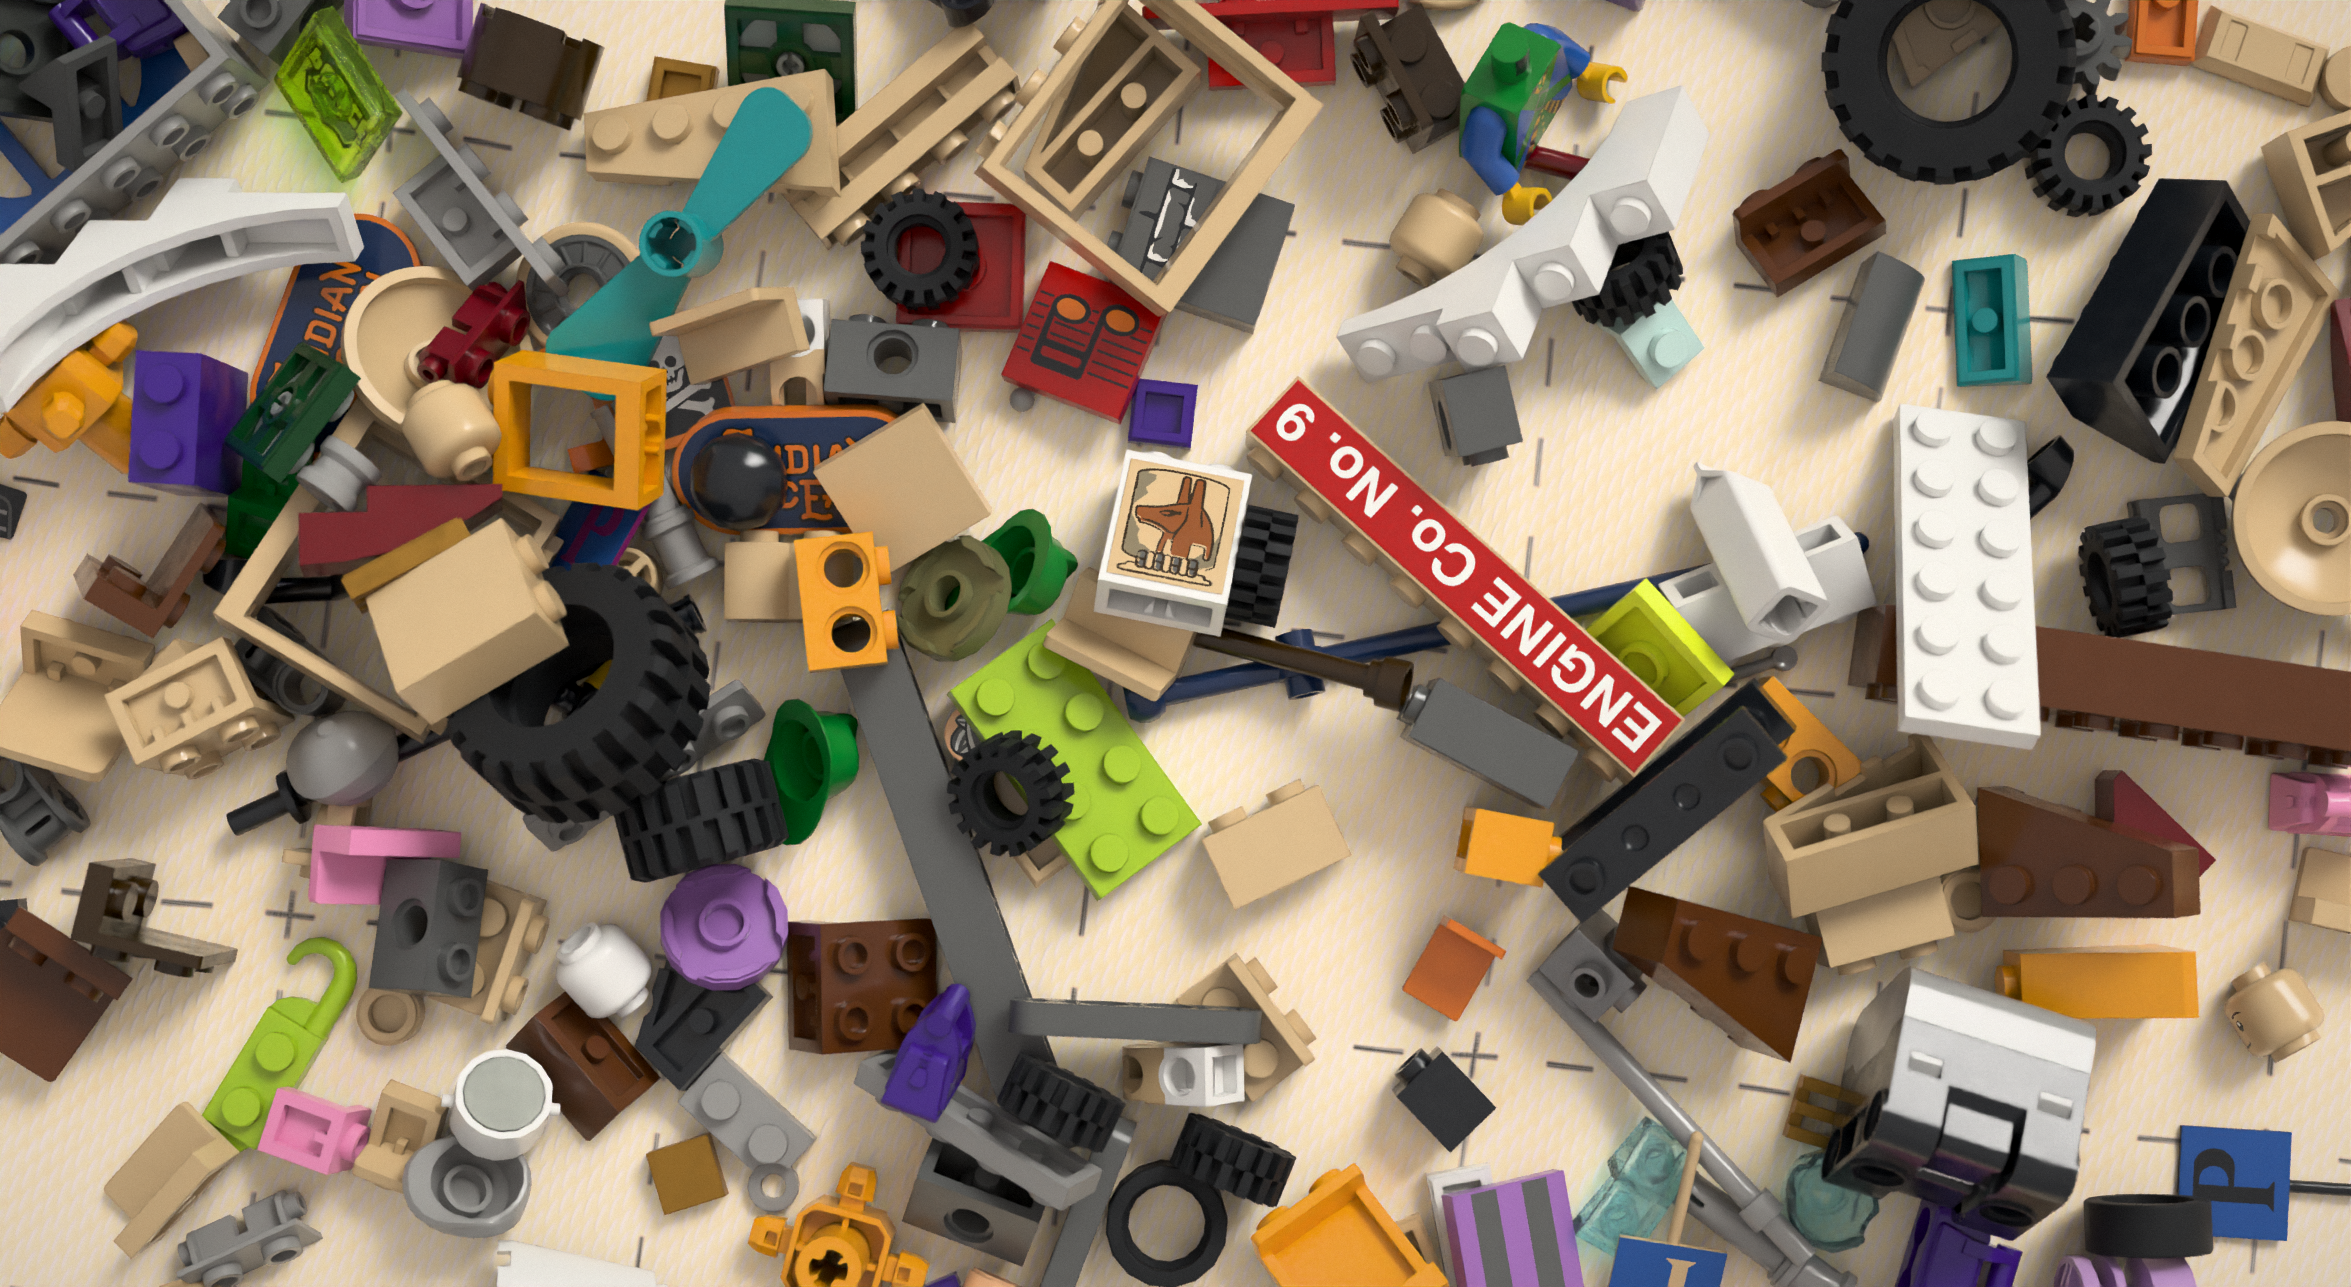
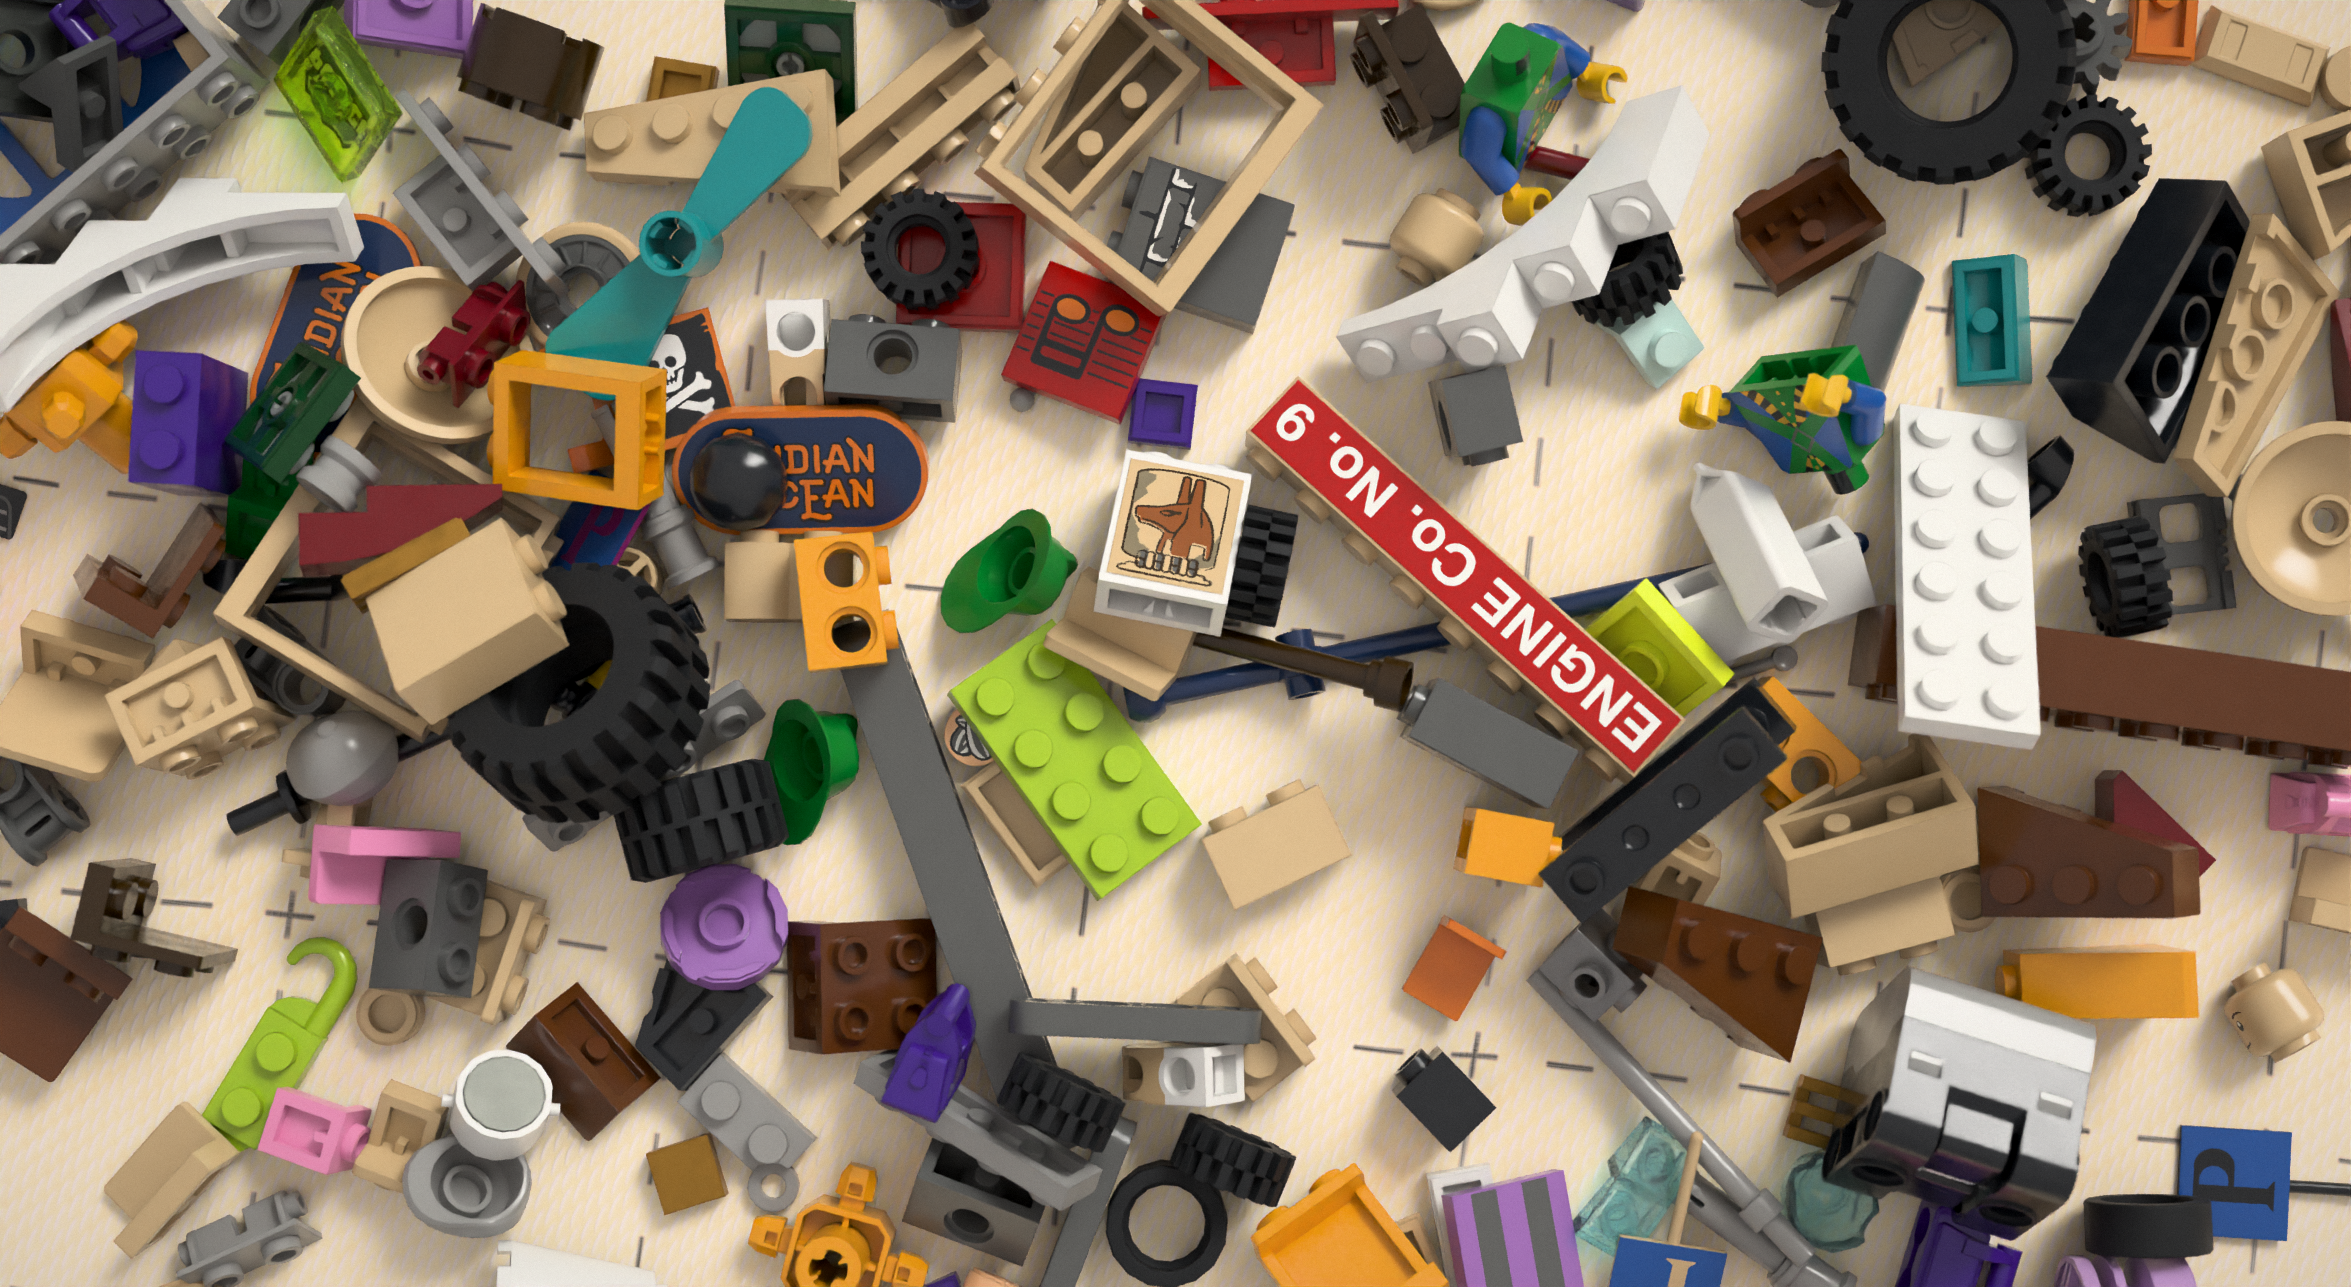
(451, 430): tan head -> none
(603, 970): white head -> none
(736, 332): tan panel -> none
(904, 487): tan tile -> none
(976, 613): olive tile -> none
(986, 812): black tyre -> none
(1687, 871): none -> tan bracket
(1805, 408): none -> torso

